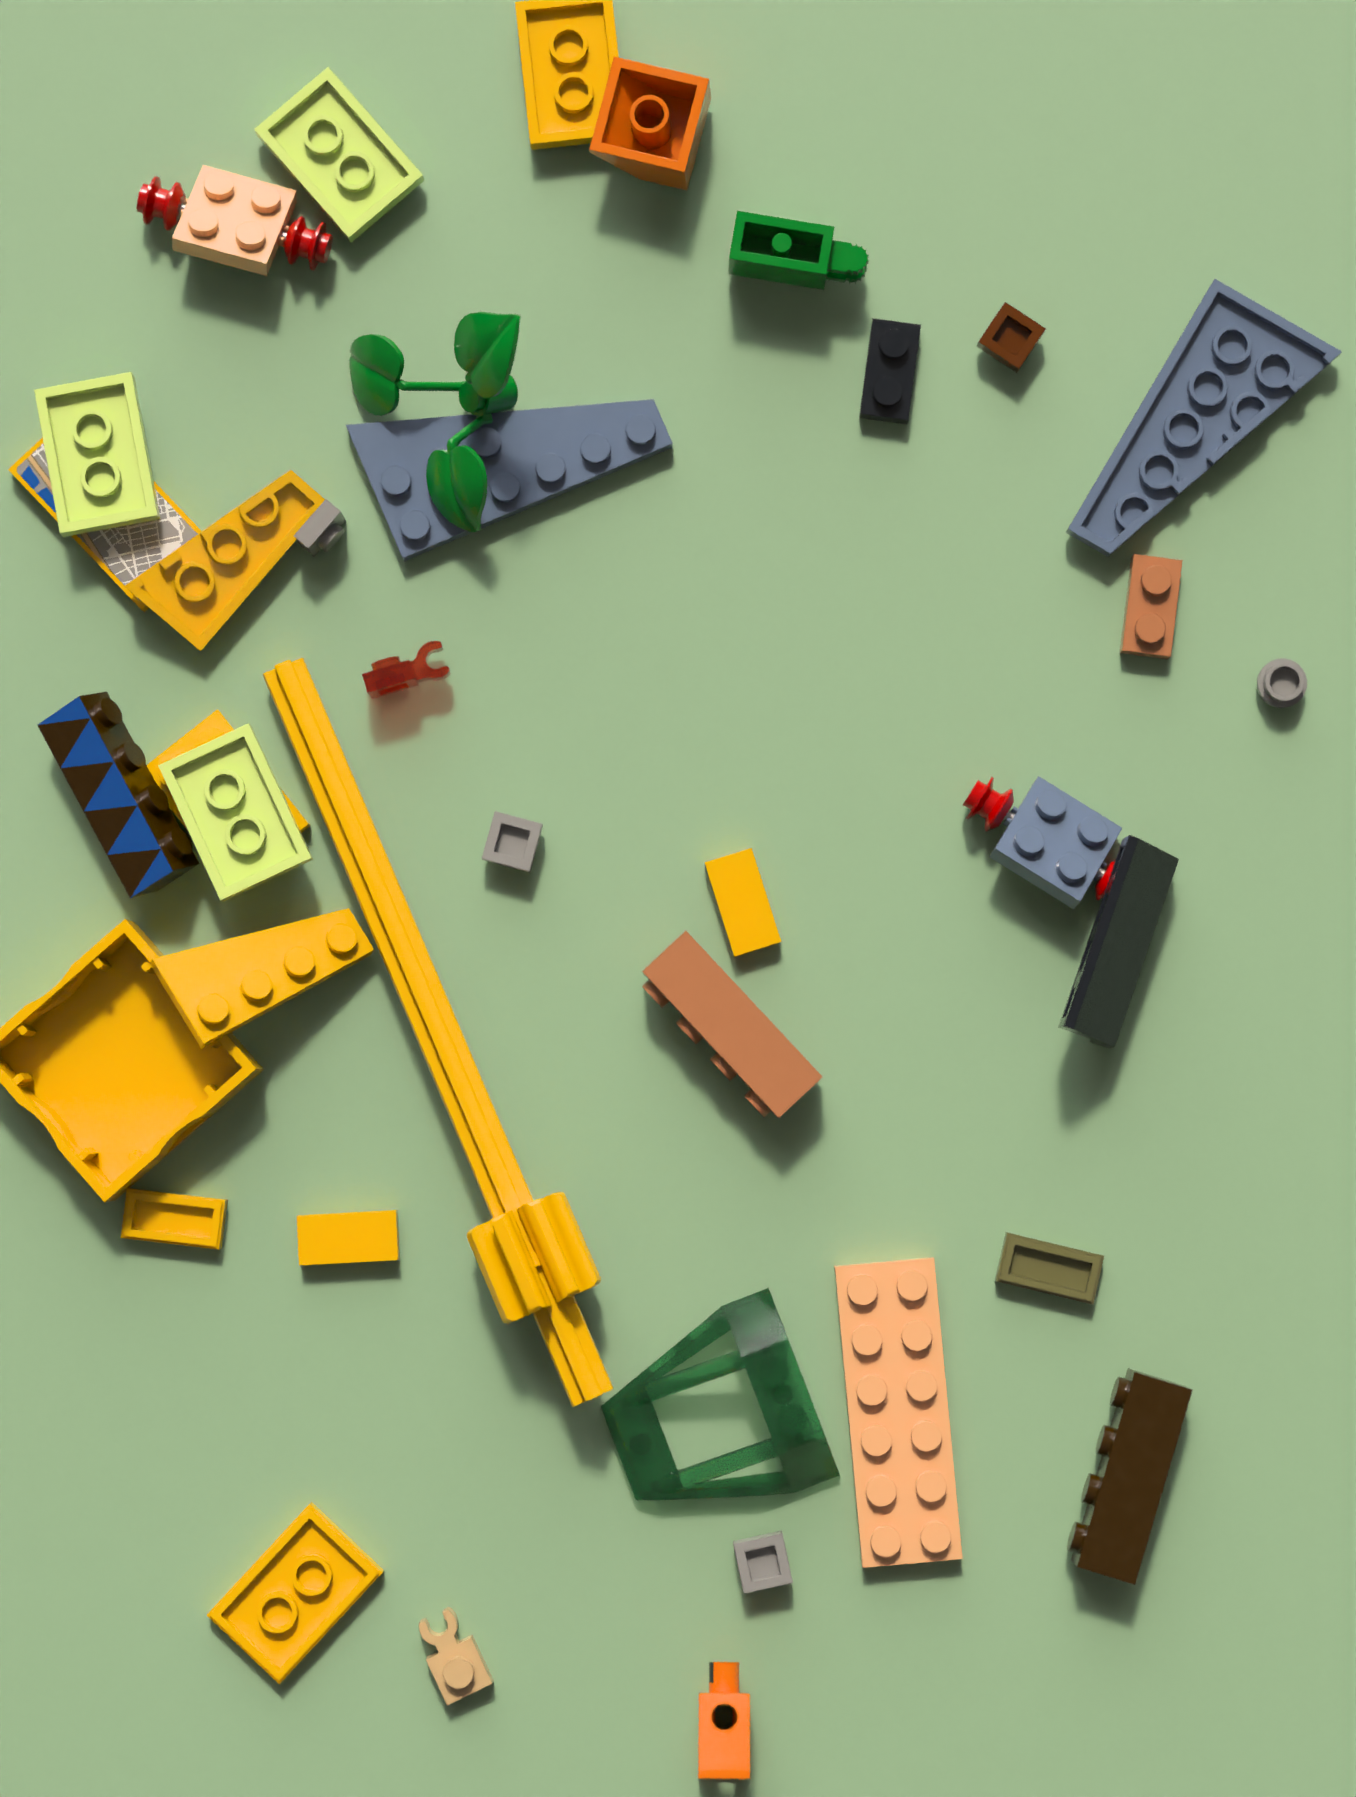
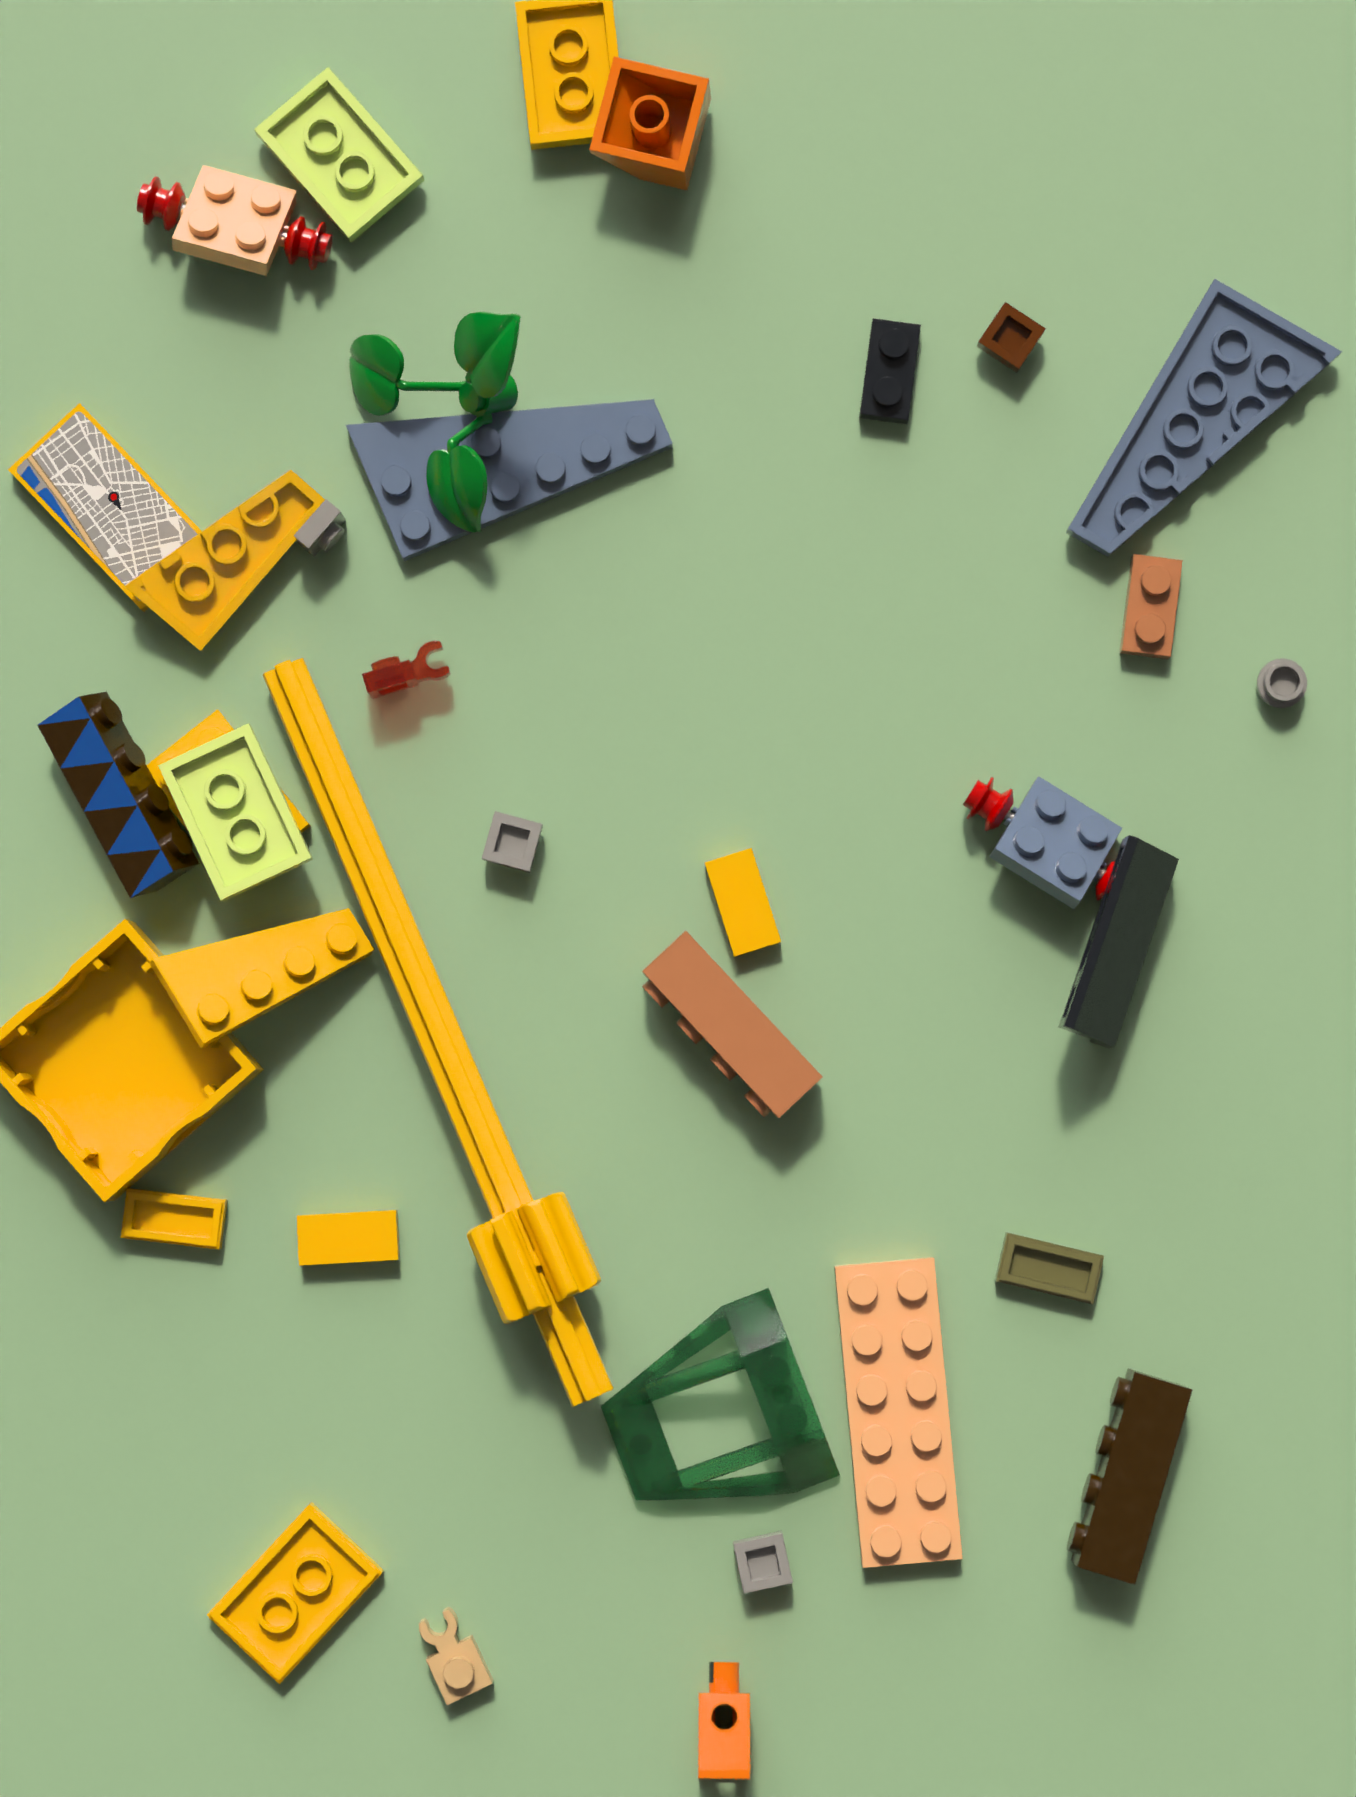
(97, 454): yellowish green plate -> none
(792, 252): green hinge -> none

